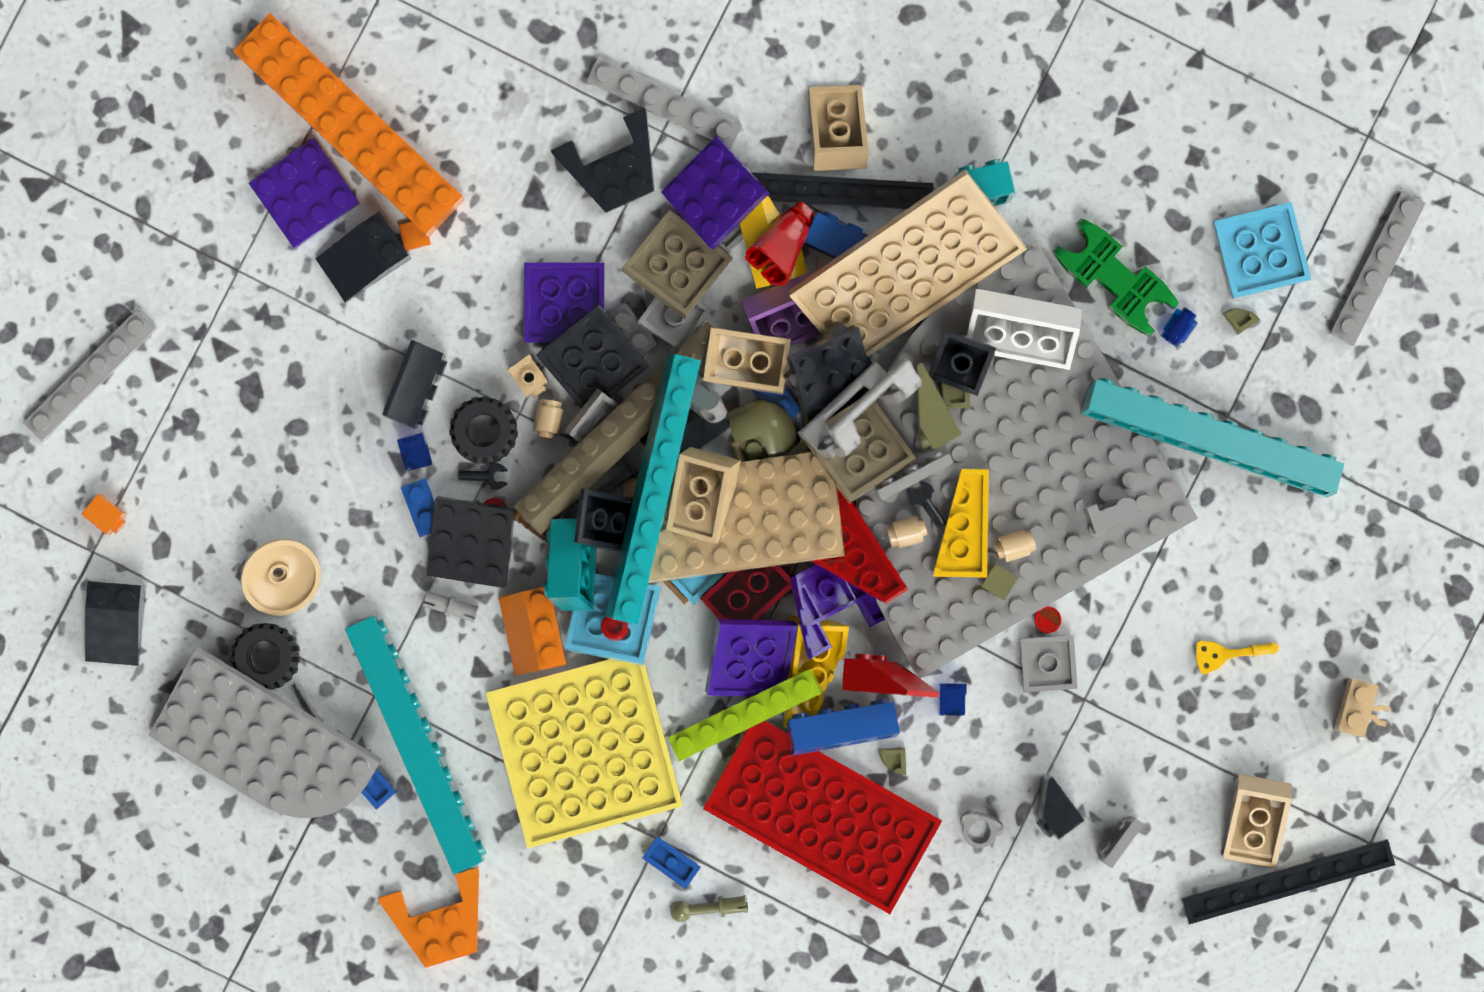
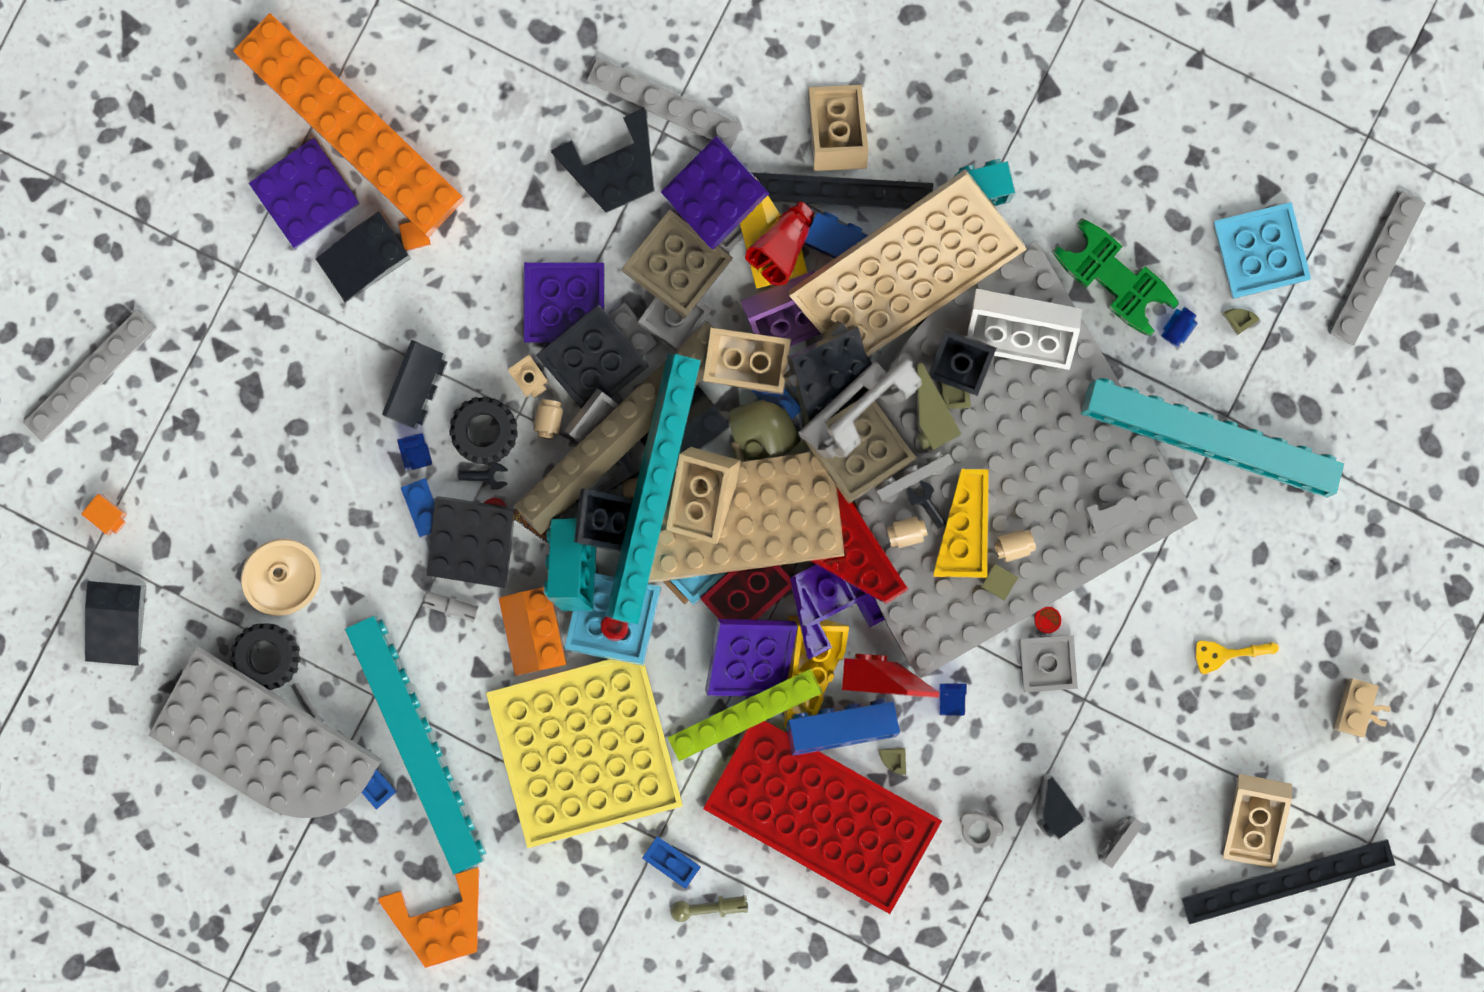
(707, 403): light grey leg -> none

